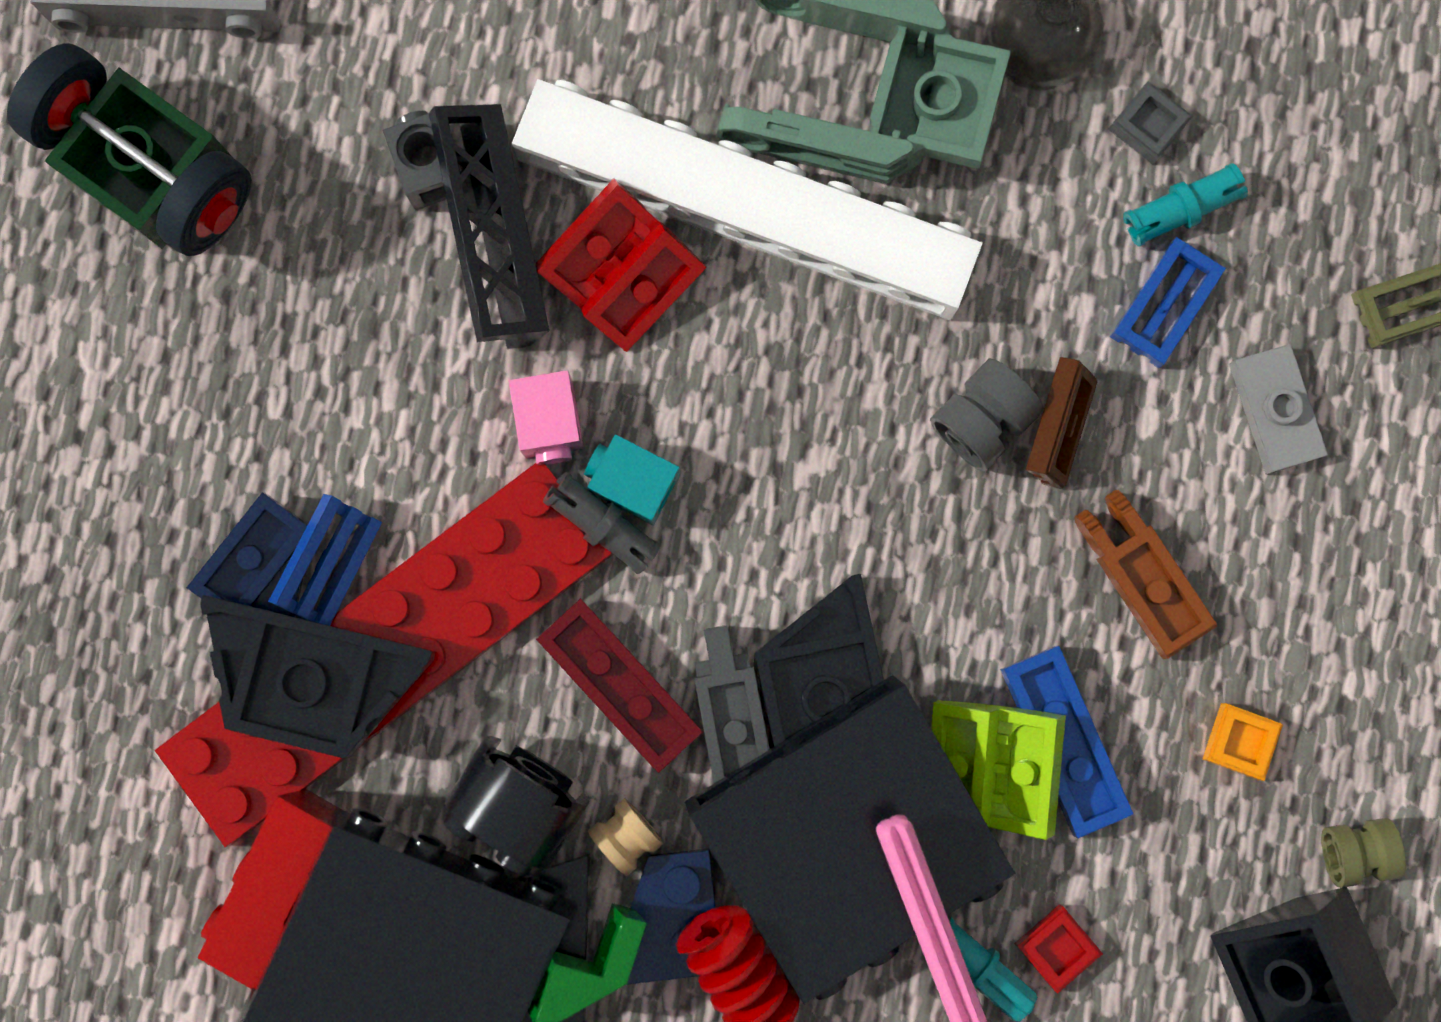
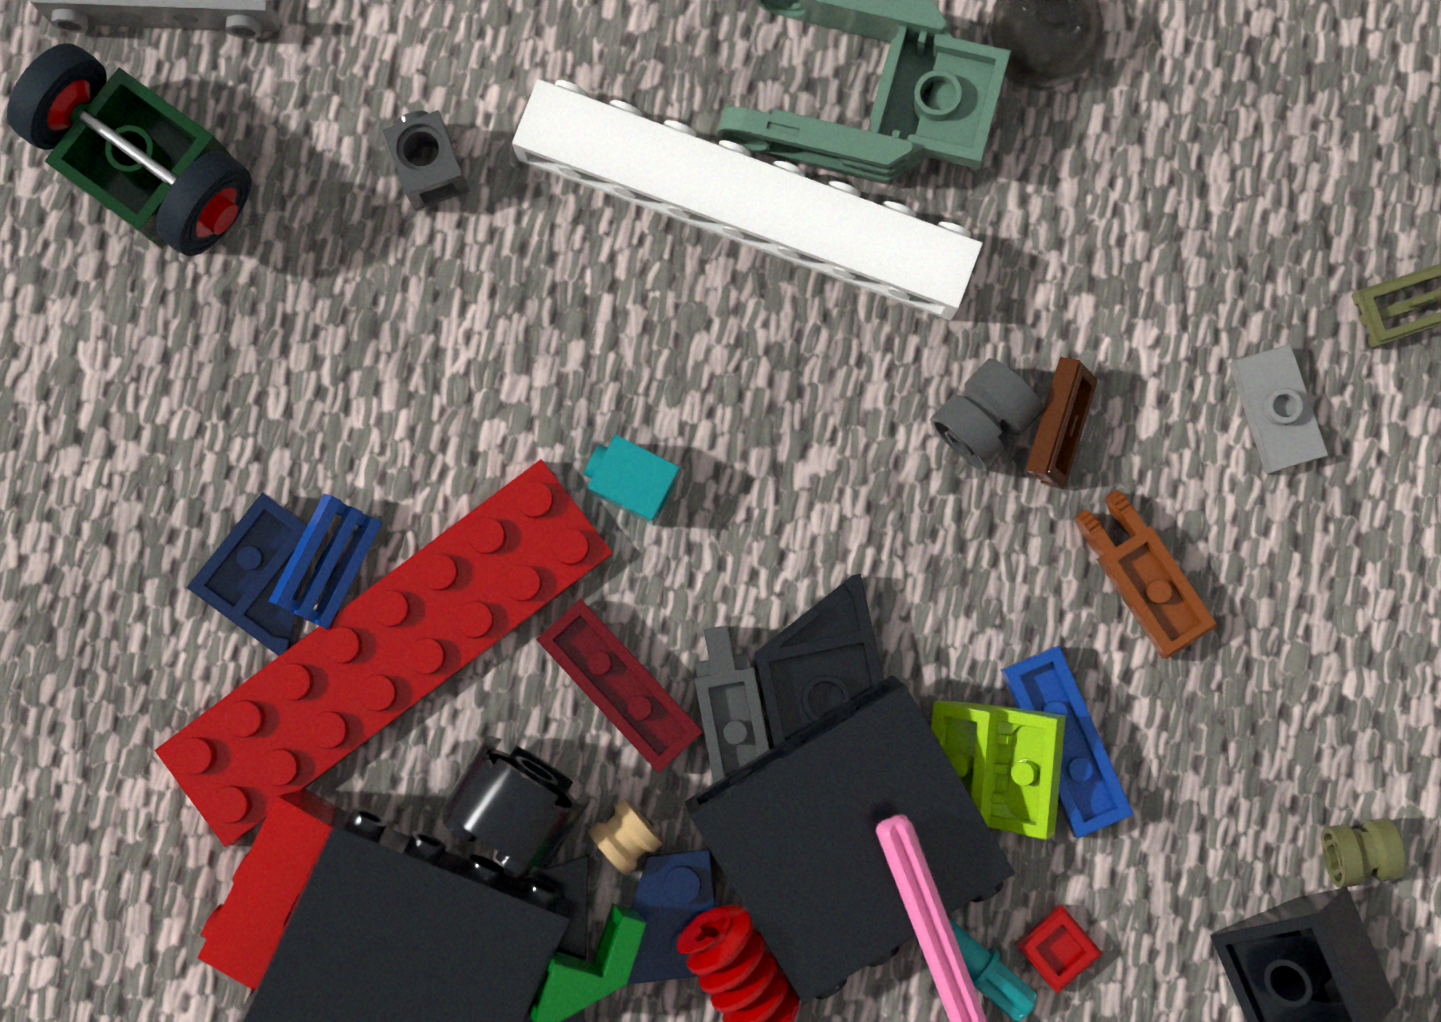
(305, 678): black wing -> none
(498, 217): black fence -> none
(546, 417): bright pink brick -> none
(601, 523): dark grey pin -> none
(620, 265): red slope -> none
(1141, 342): blue tile -> none
(1150, 122): dark grey tile -> none
(1185, 204): teal pin -> none
(1242, 741): light orange tile -> none

